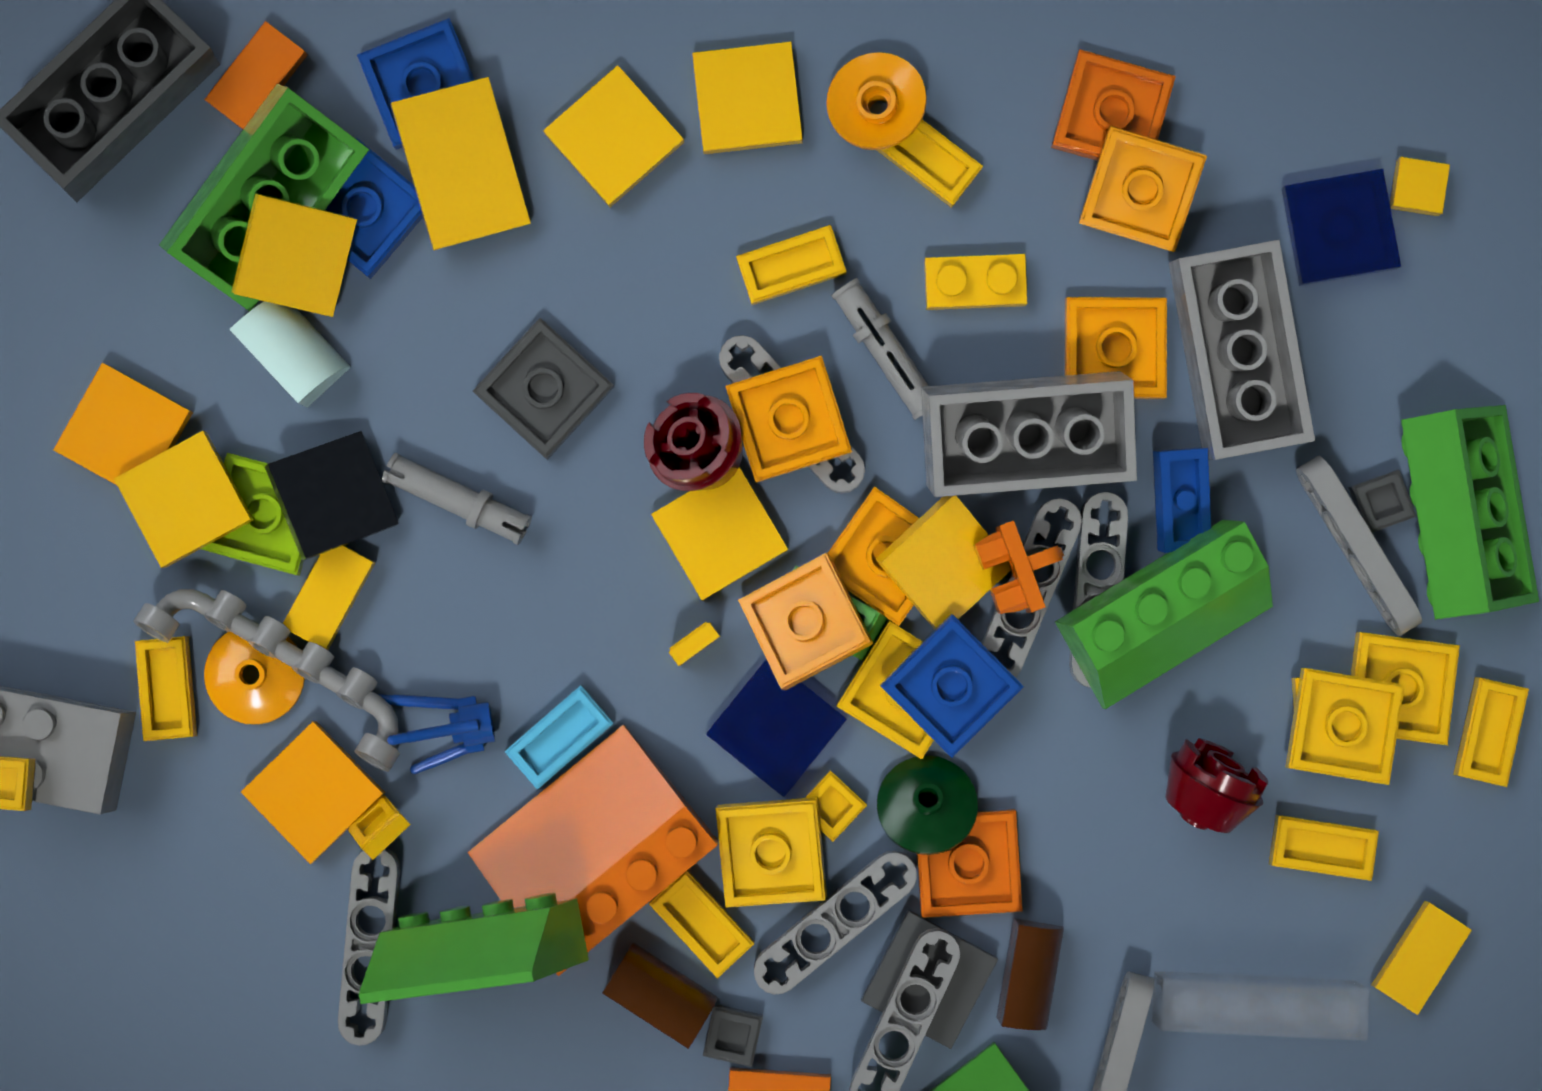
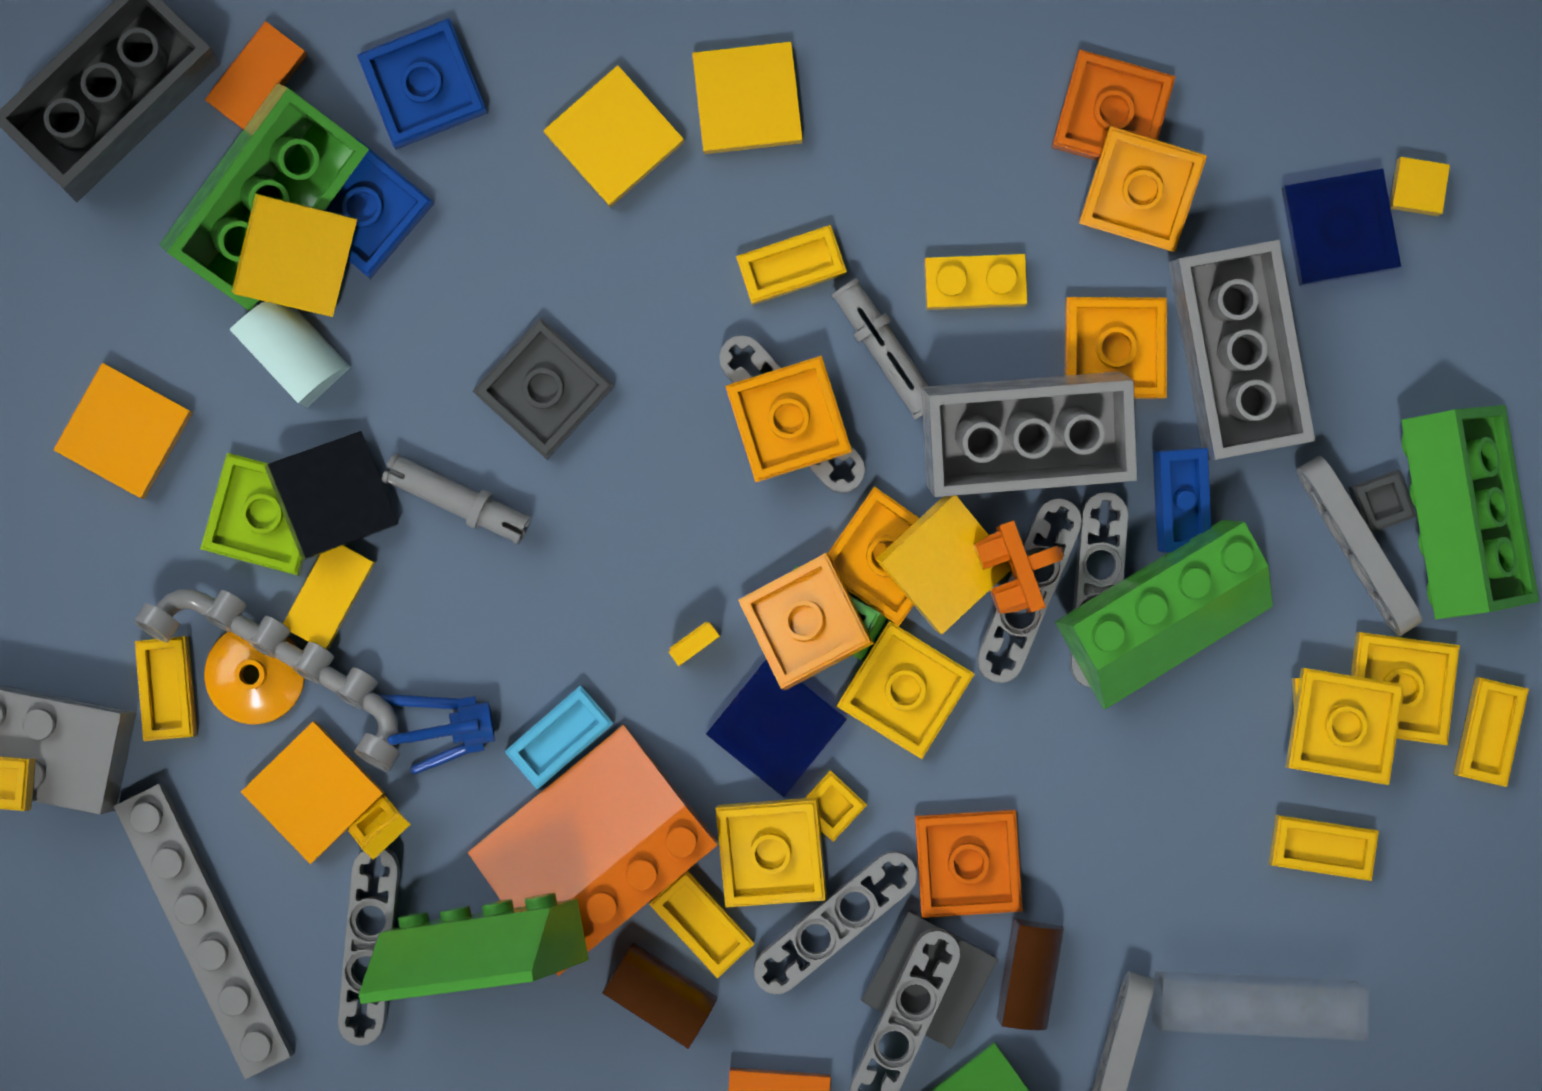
(183, 499): yellow tile -> none
(204, 930): none -> light grey plate
(460, 163): yellow tile -> none
(694, 443): dark red cone -> none
(719, 534): yellow tile -> none
(732, 1035): dark grey tile -> none
(870, 80): light orange dish -> none
(927, 828): dark green dish -> none
(935, 163): yellow tile -> none
(951, 685): blue tile -> none
(1212, 787): dark red cone -> none
(1421, 957): yellow tile -> none

